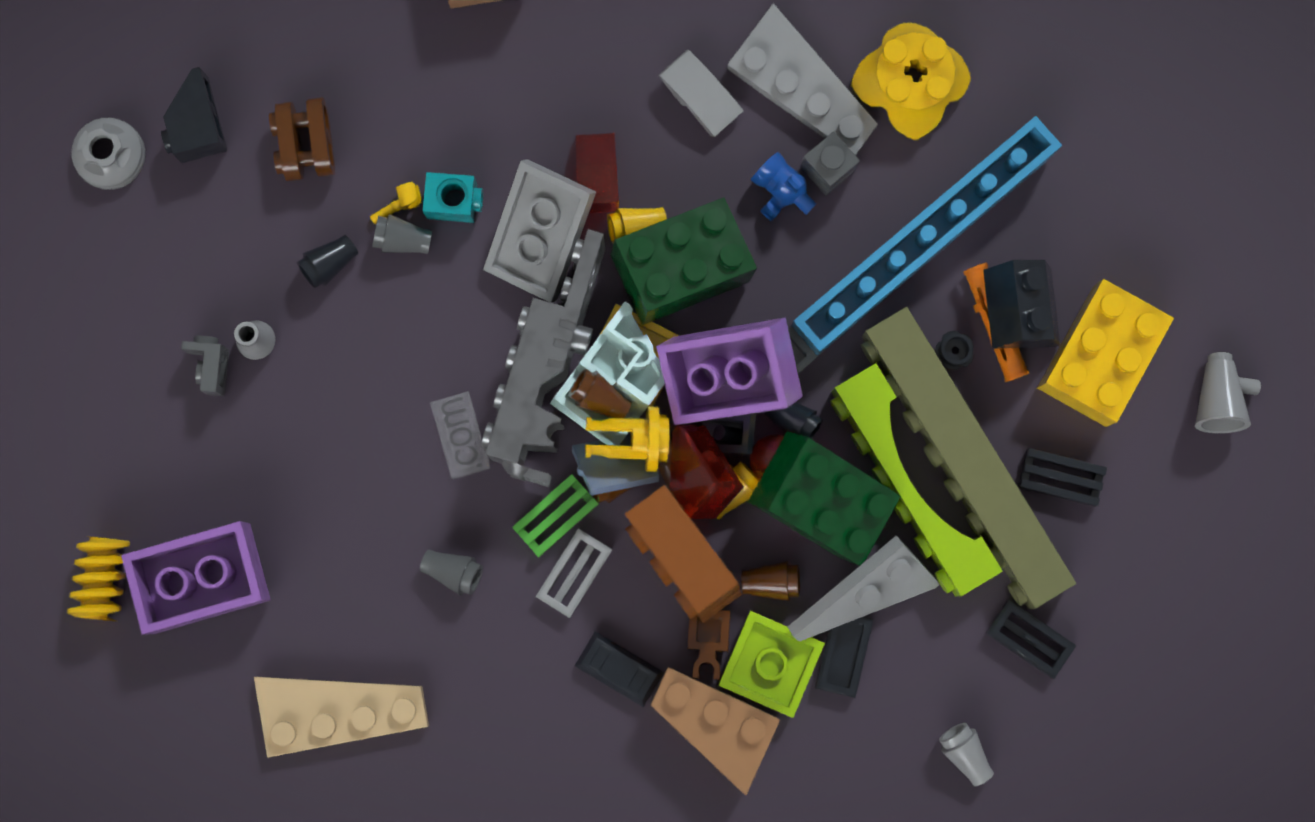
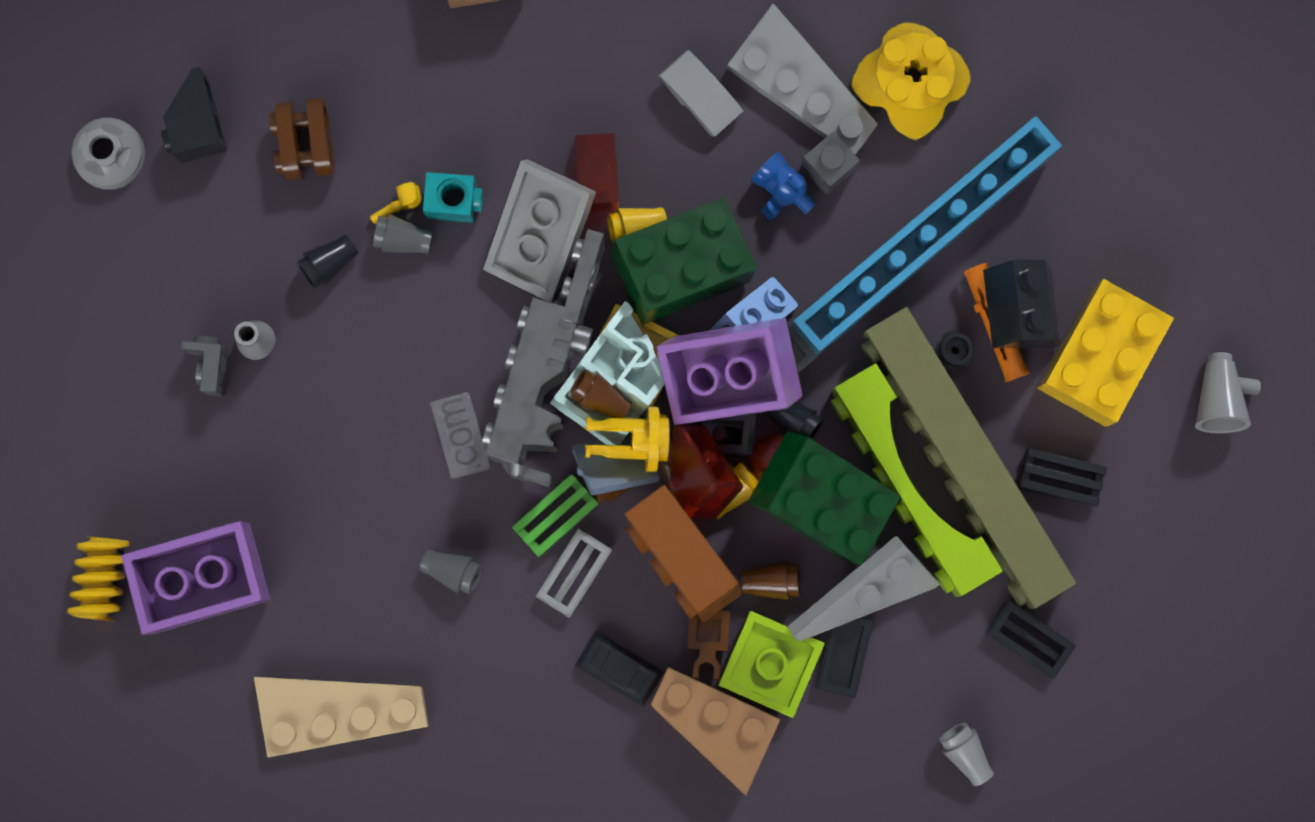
(765, 303): none -> light blue bracket

